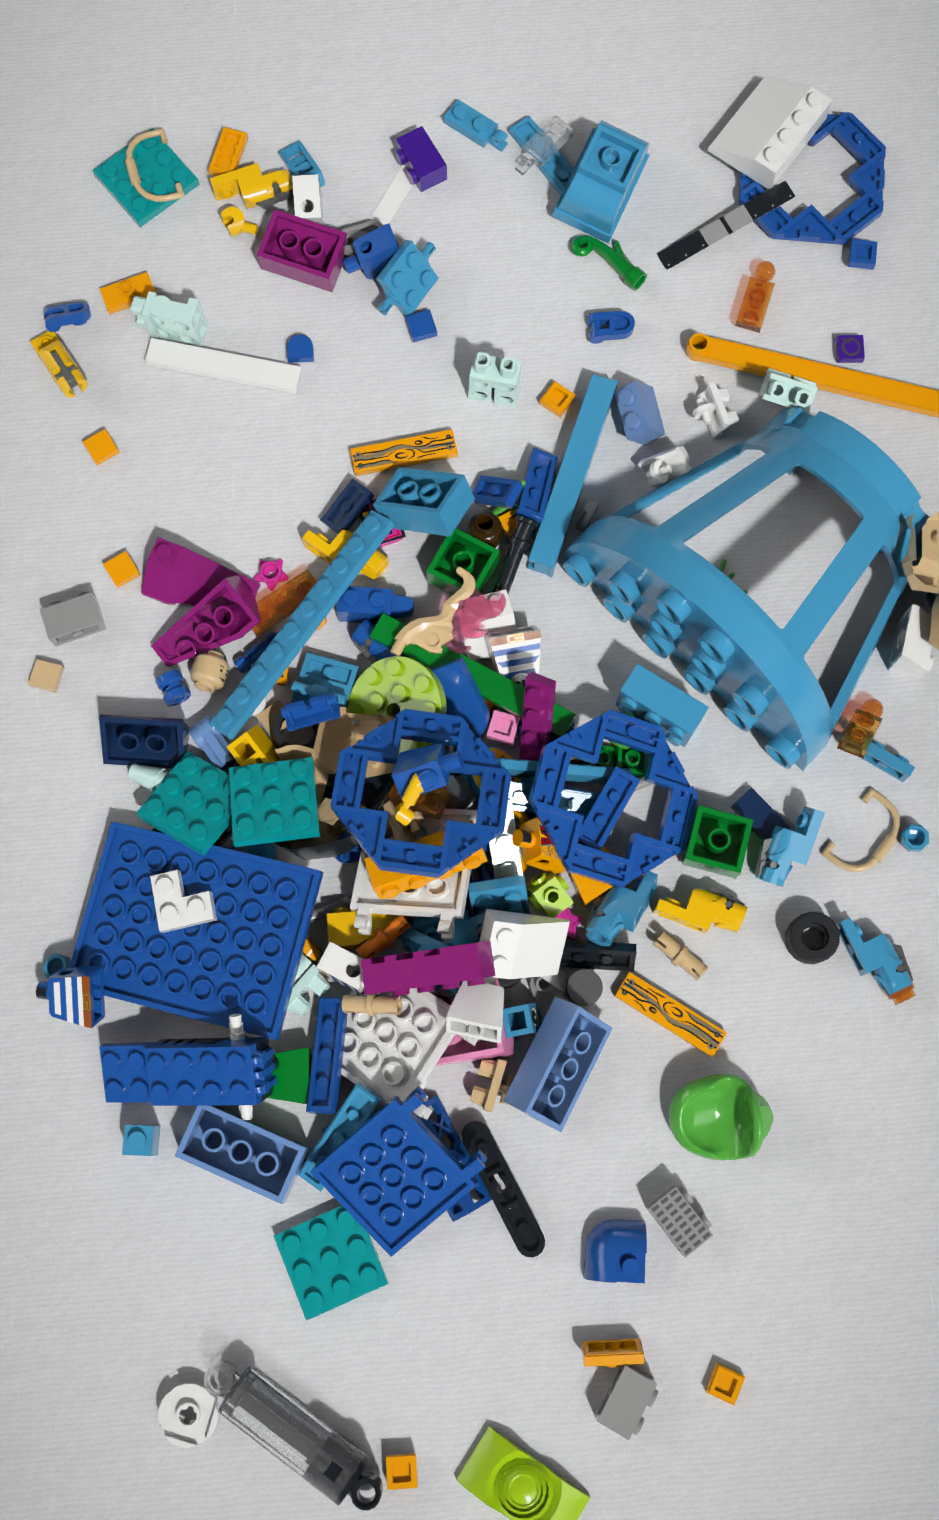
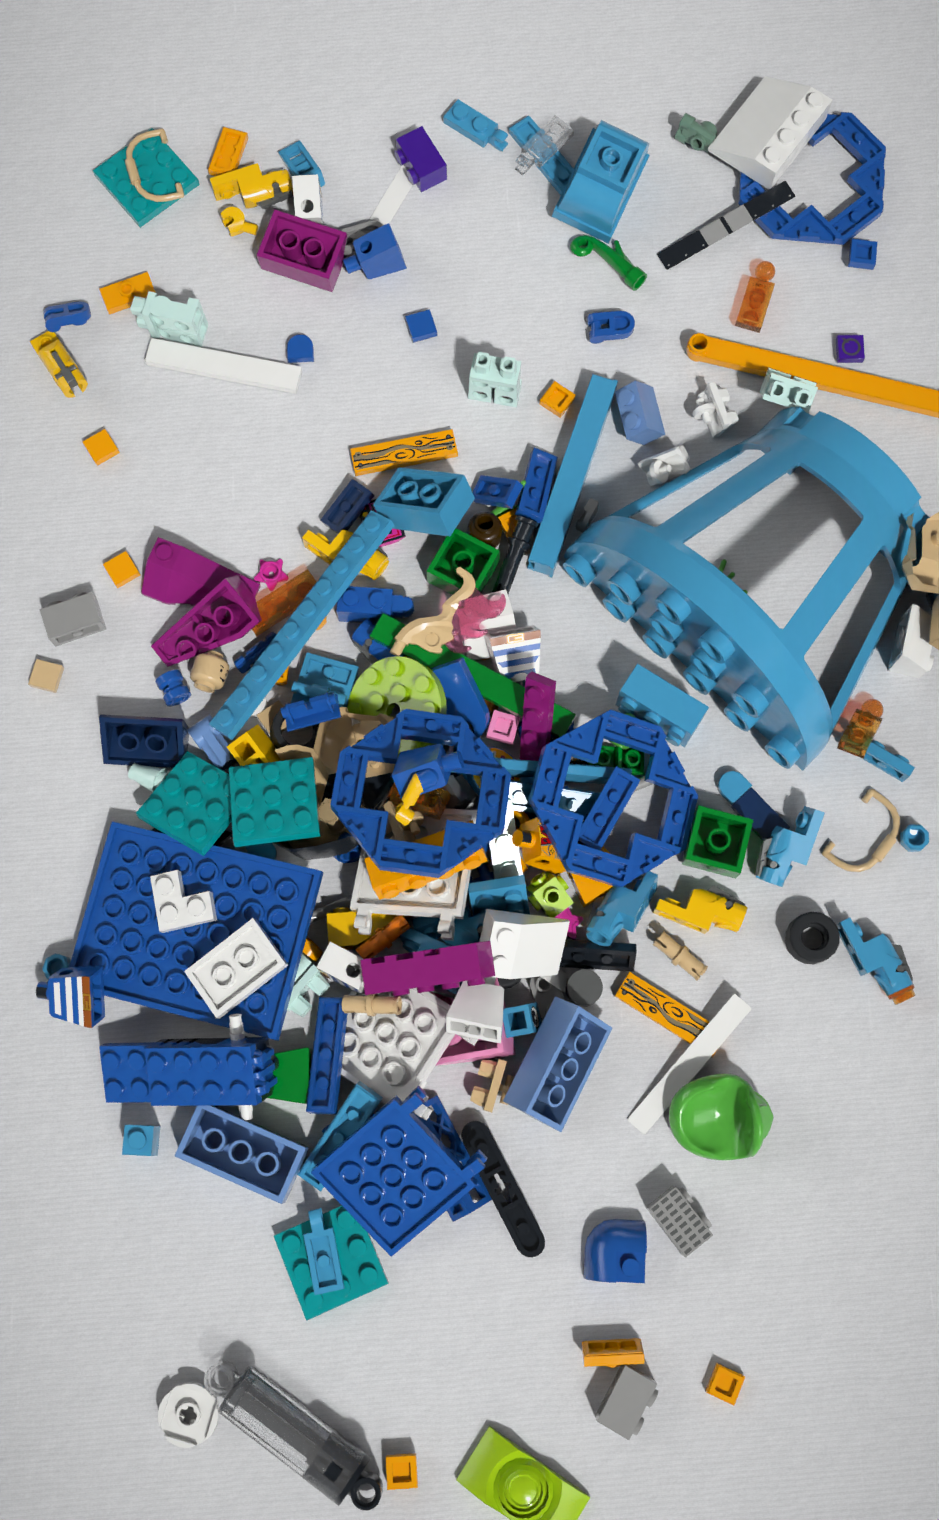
(236, 968): none -> white plate
(323, 1255): none -> dark azure plate
(407, 278): dark azure plate -> none
(689, 1063): none -> white sticker
(696, 134): none -> sand green plate
(733, 786): none -> dark azure tile

